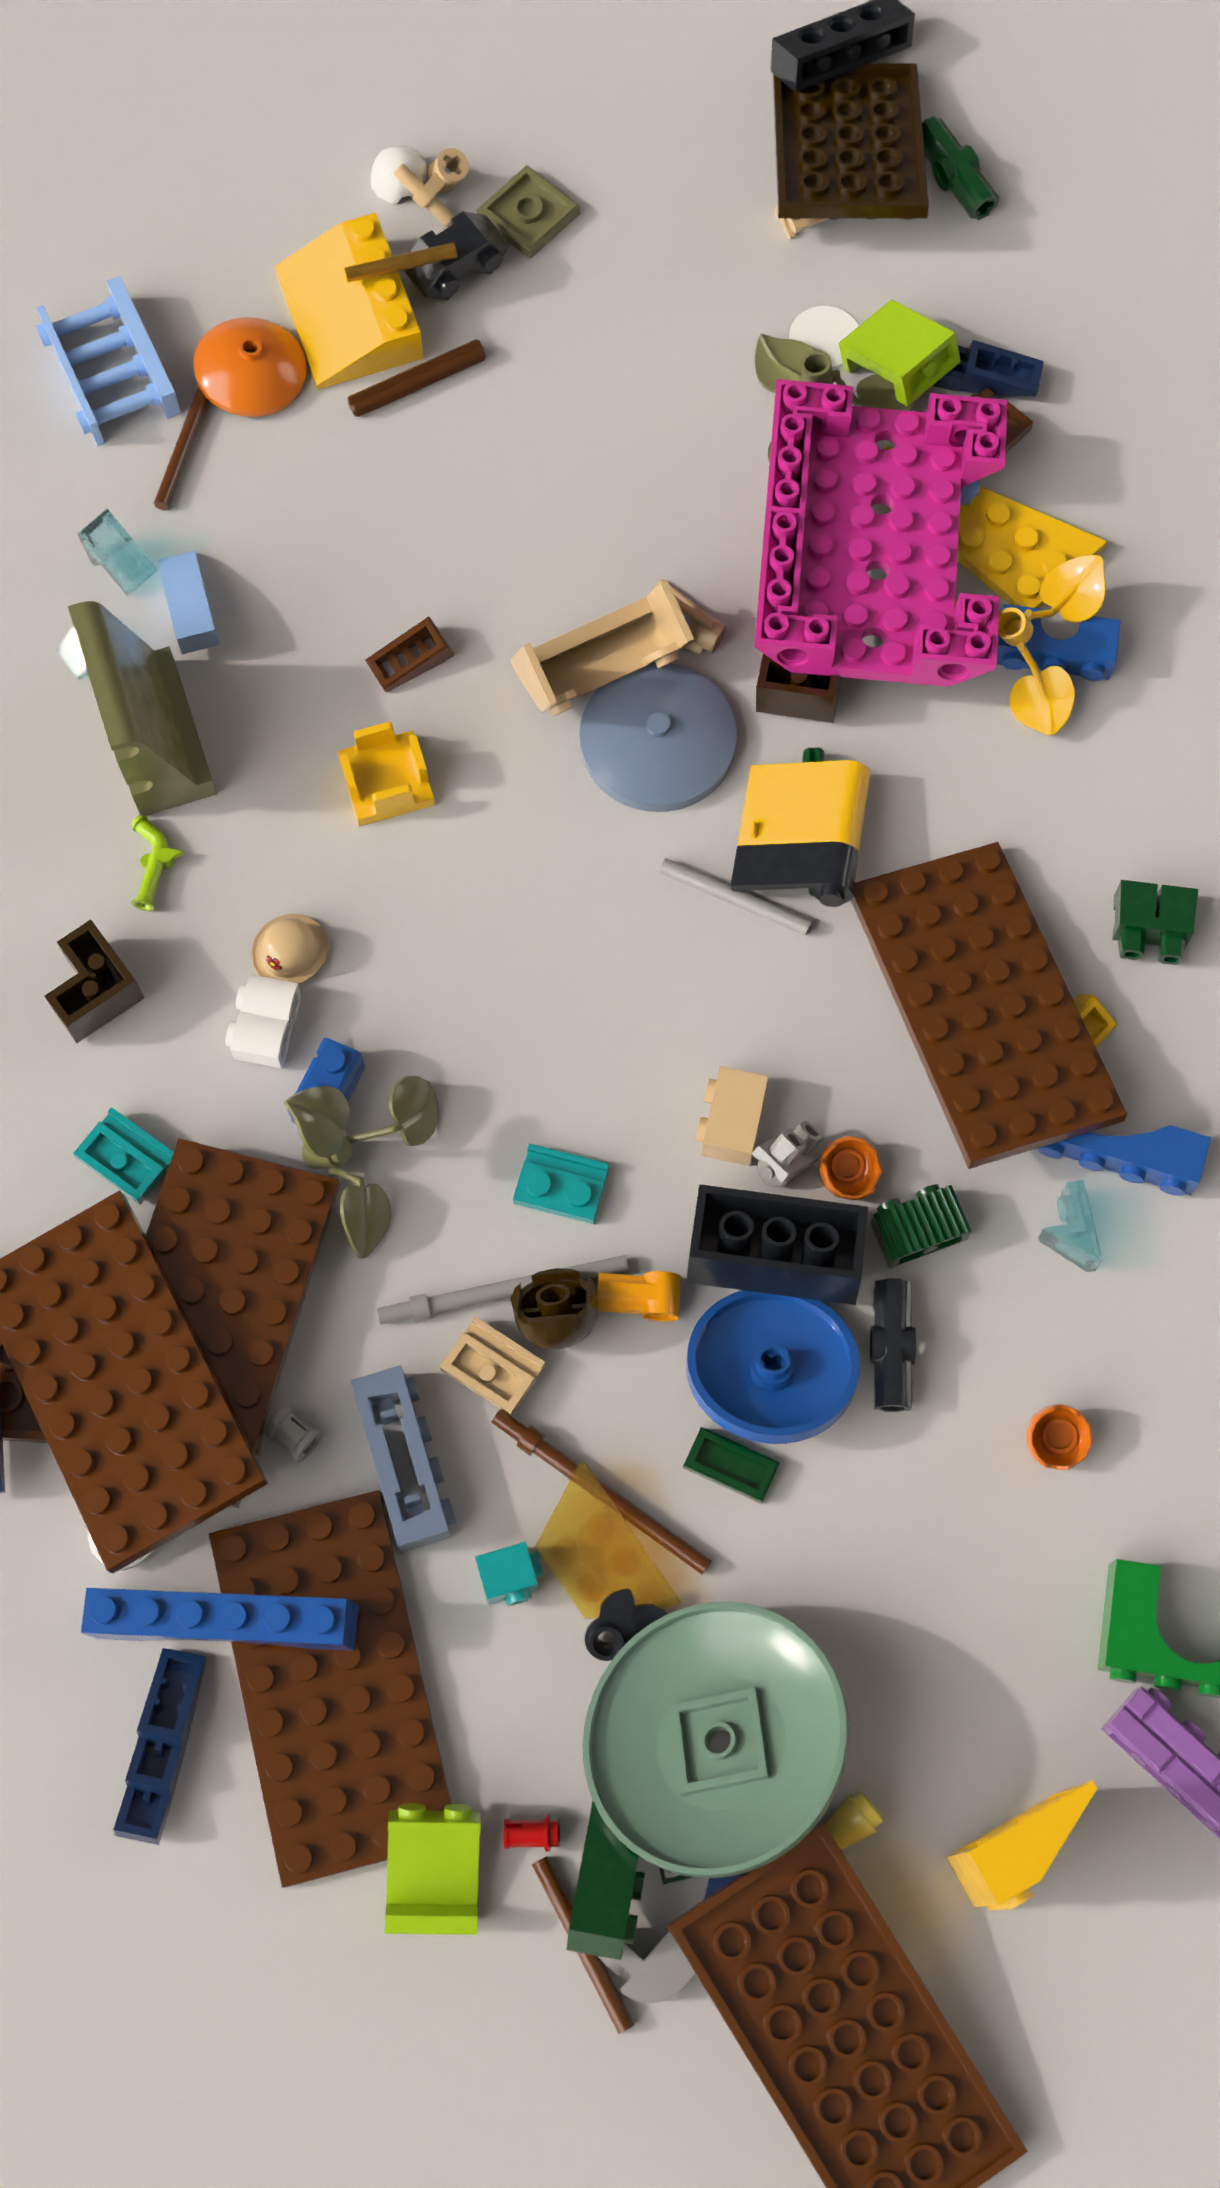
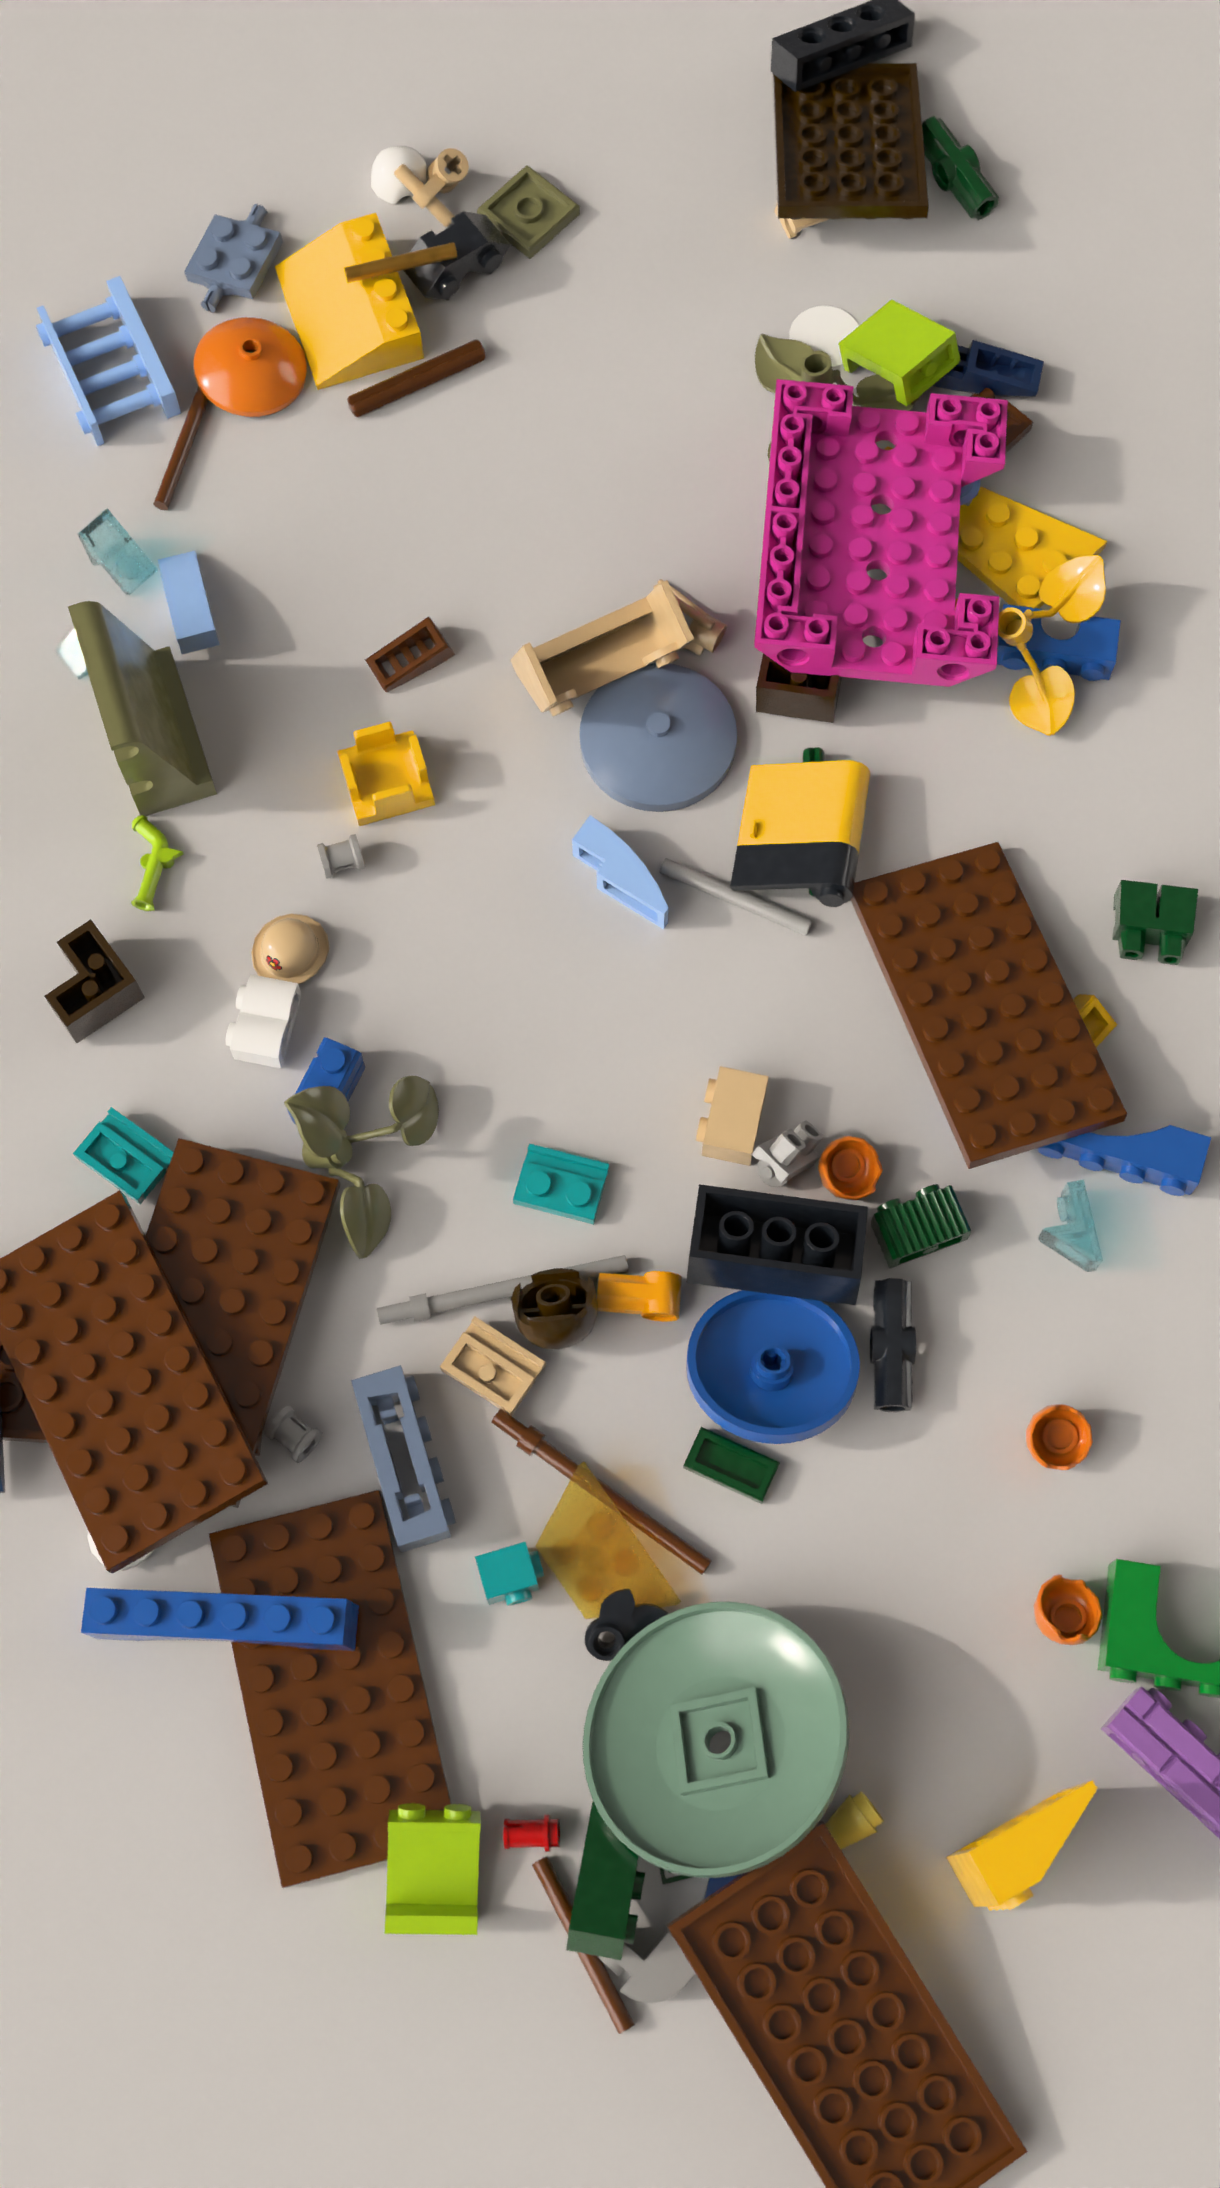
(160, 1746): dark blue slope -> none
(233, 257): none -> sand blue plate
(341, 856): none -> light grey bush
(620, 871): none -> light blue slope
(1067, 1611): none -> orange hair

